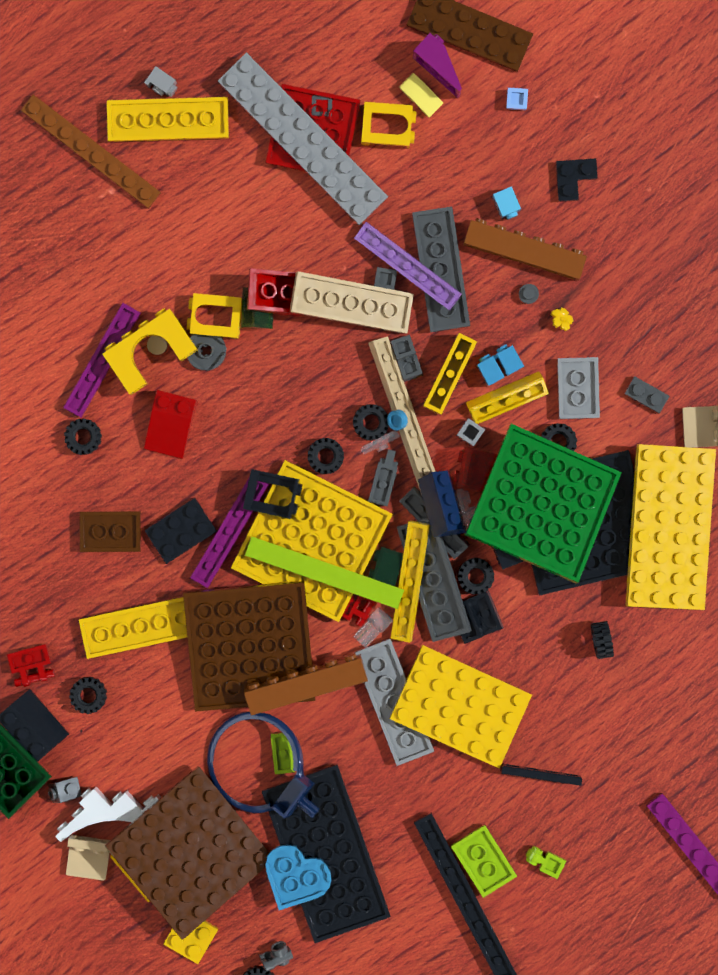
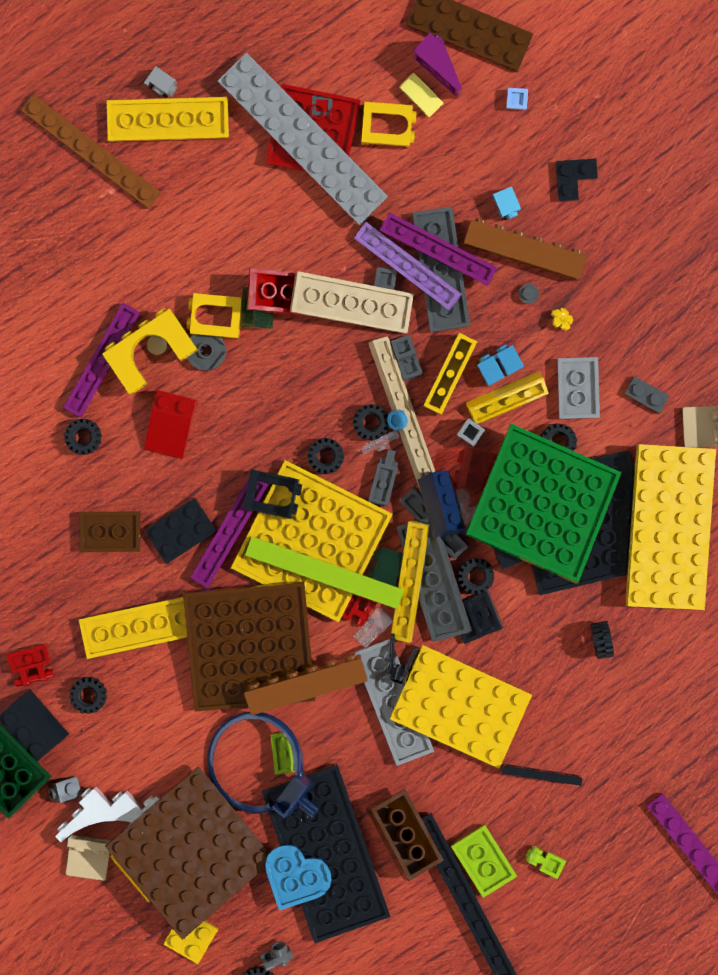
(400, 672): none -> black plant
(404, 835): none -> reddish brown slope
(438, 249): none -> magenta plate

